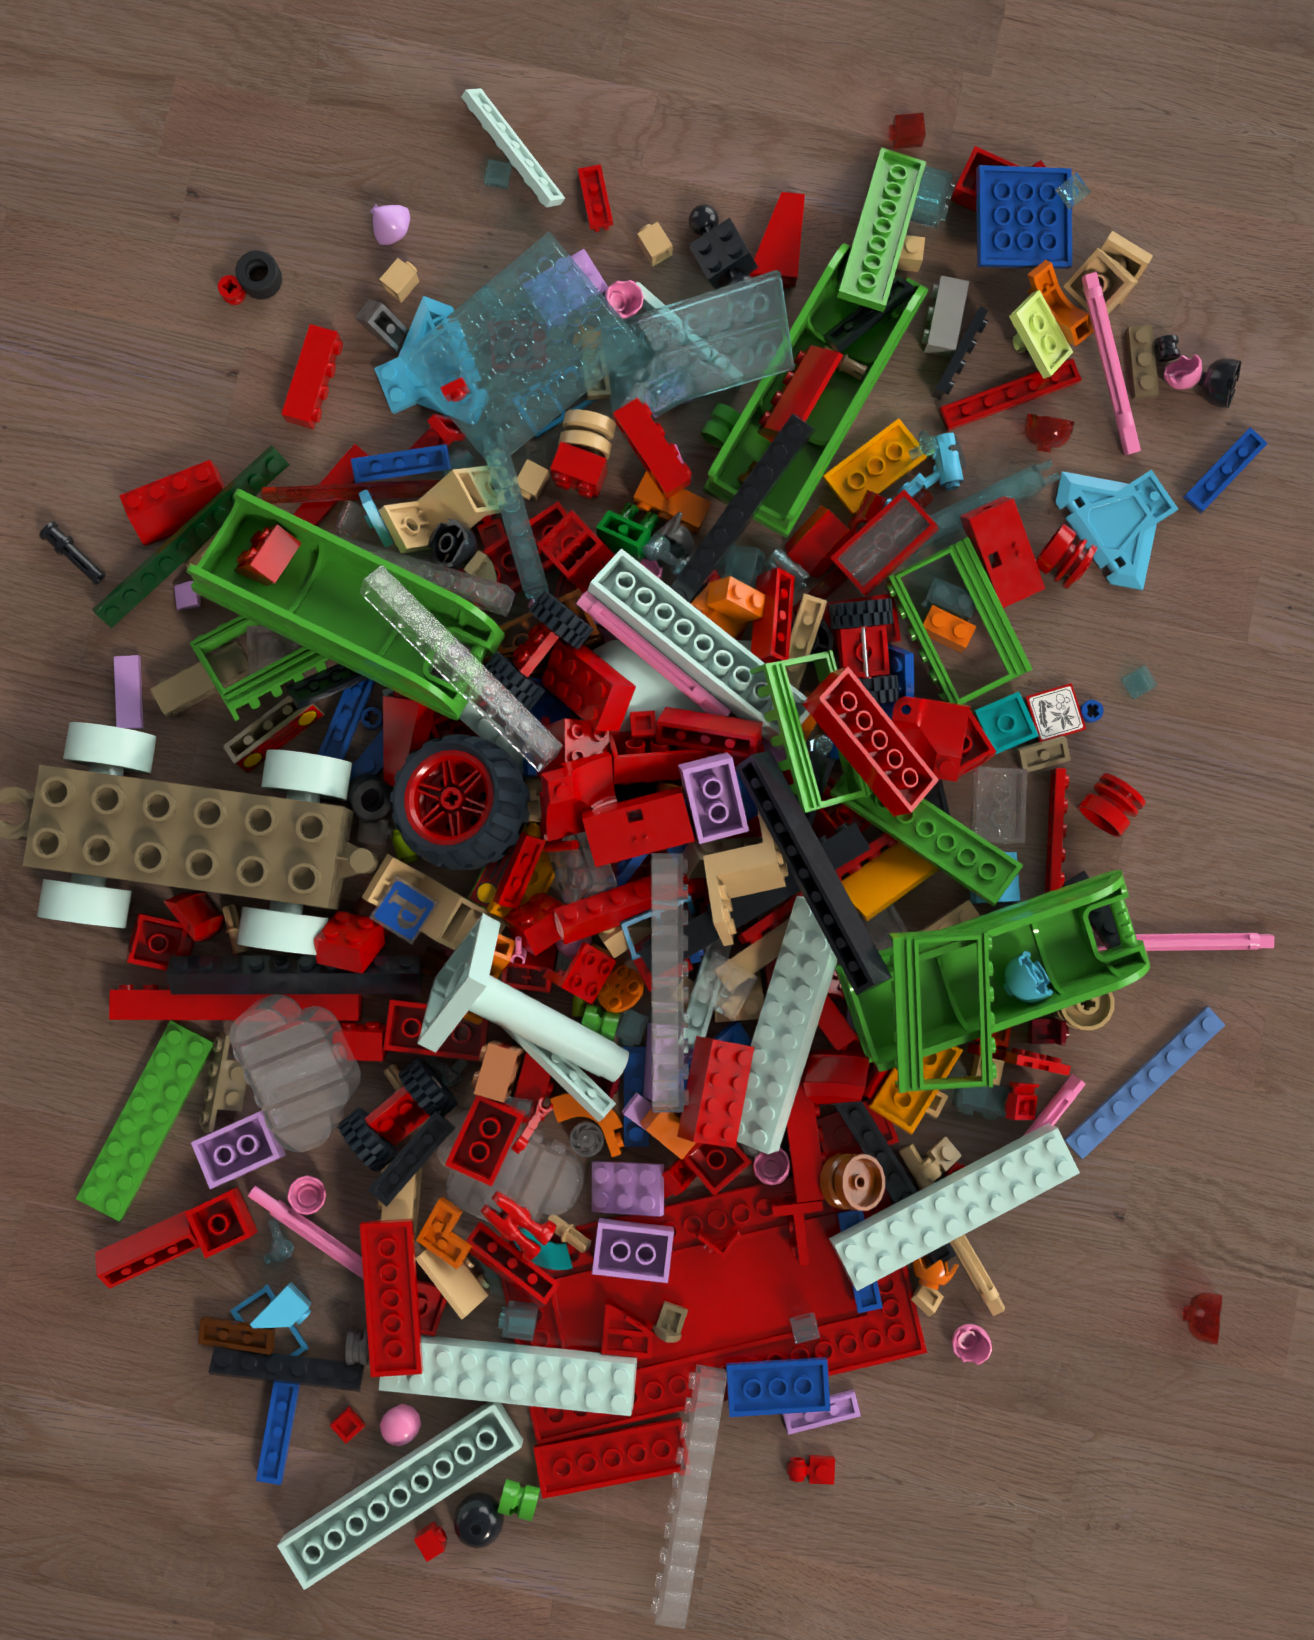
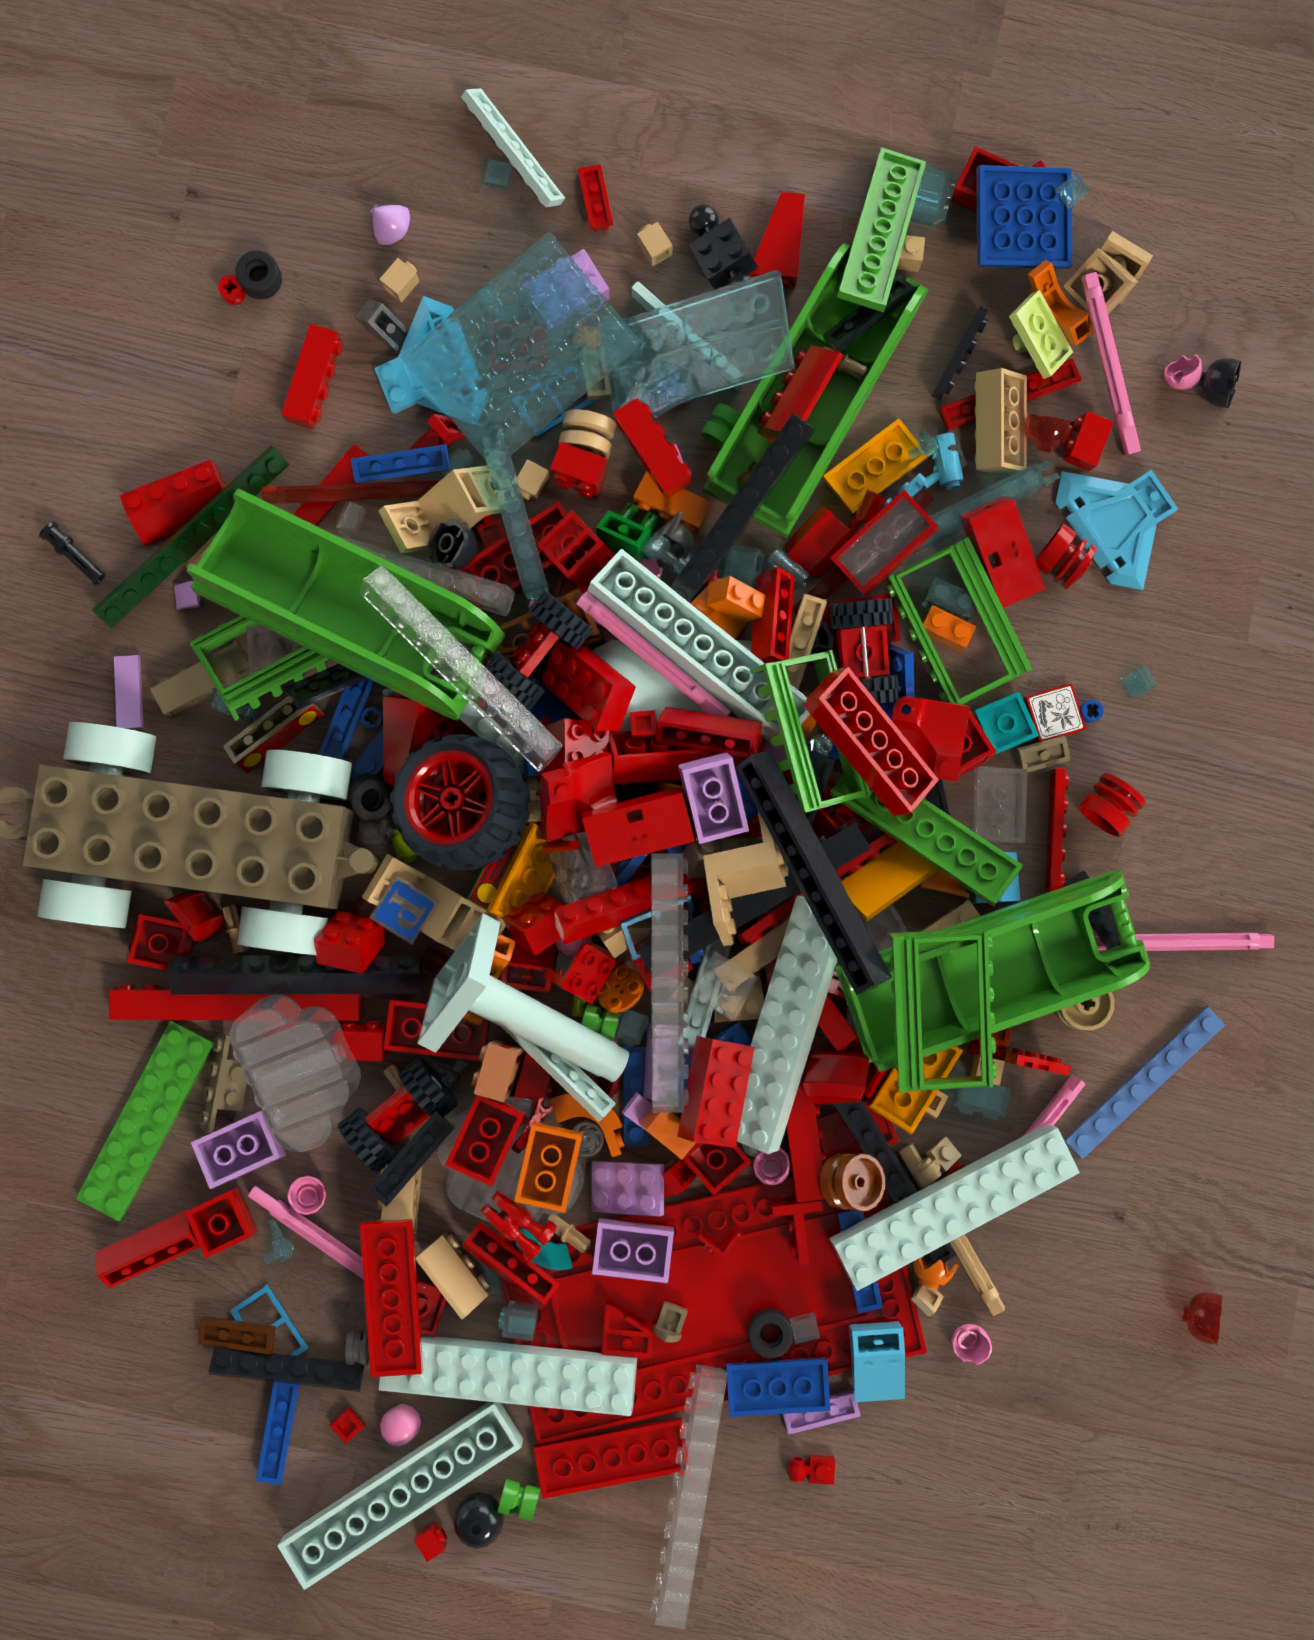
(248, 713): none -> clear light blue leg
(267, 555): slope -> none
(284, 1309): medium azure slope -> none
(374, 518): medium azure plate -> none
(438, 1234): orange plate -> none
(455, 390): red plate -> none
(481, 566): dark tan tile -> none
(518, 951): bright pink hand -> none
(519, 870): red plate -> none
(548, 1167): none -> orange brick
(625, 298): bright pink hair -> none
(775, 1348): none -> black tyre
(877, 1361): none -> medium azure slope
(907, 130): clear red brick -> none
(944, 884): none -> orange panel
(945, 316): light grey brick -> none
(1000, 421): none -> tan slope
(1021, 1102): red plate -> none
(1026, 979): medium azure cylinder -> none
(1048, 1031): dark red bracket -> none
(1087, 441): none -> red brick
(1142, 362): dark tan plate -> none
(1167, 348): black wheel -> none
(1225, 470): blue plate -> none

